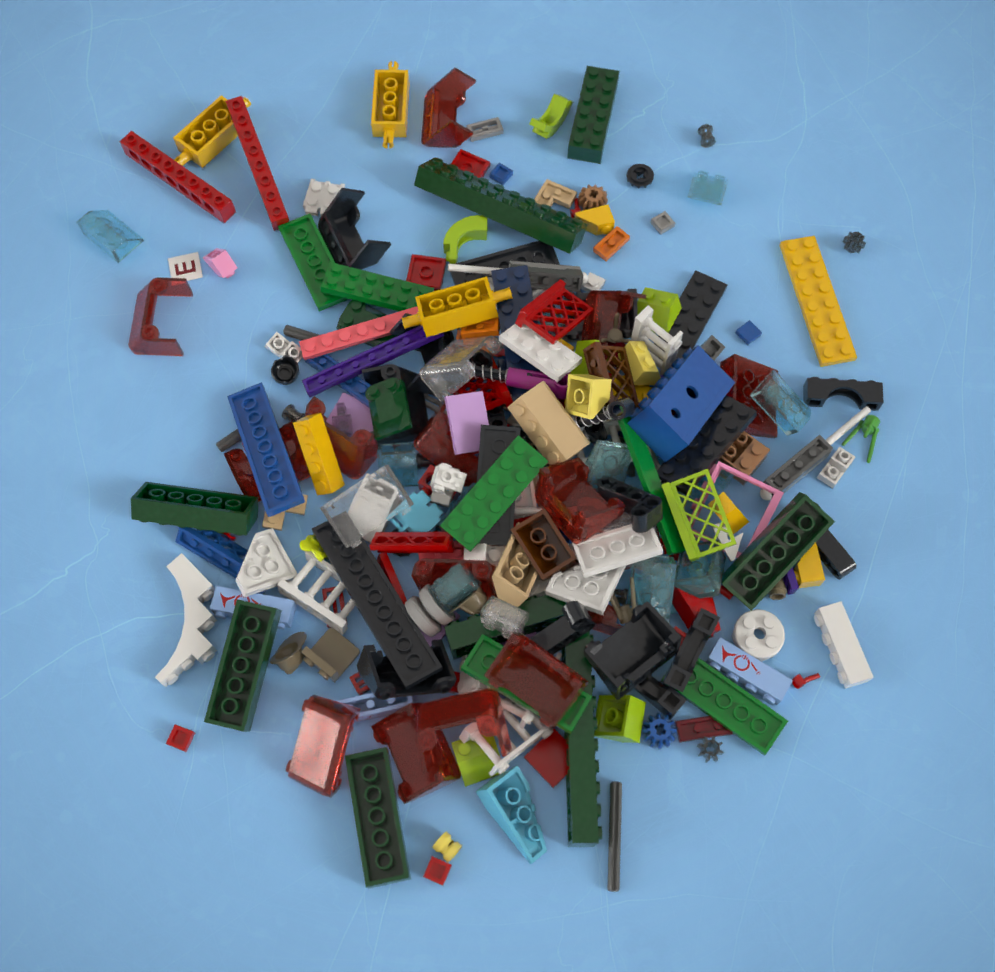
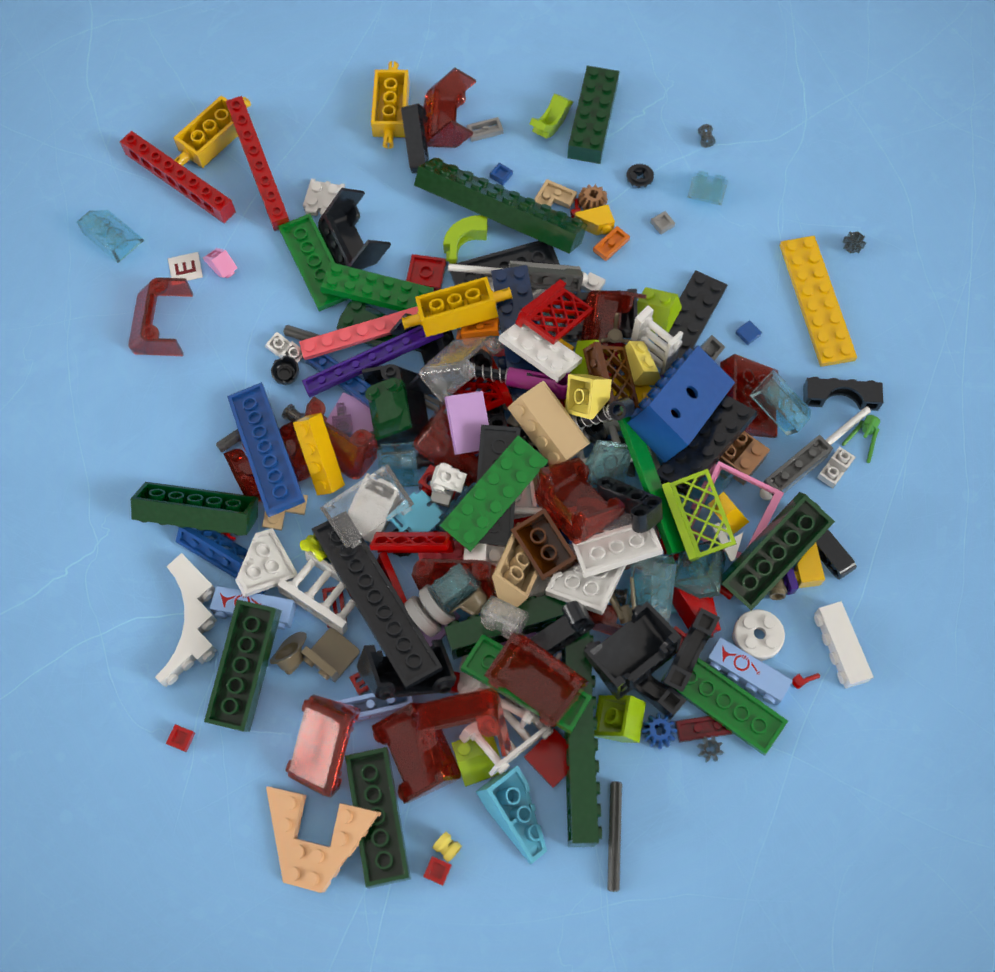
(310, 863): none -> light nougat wing
(413, 121): none -> black beam
(472, 163): red tile -> none

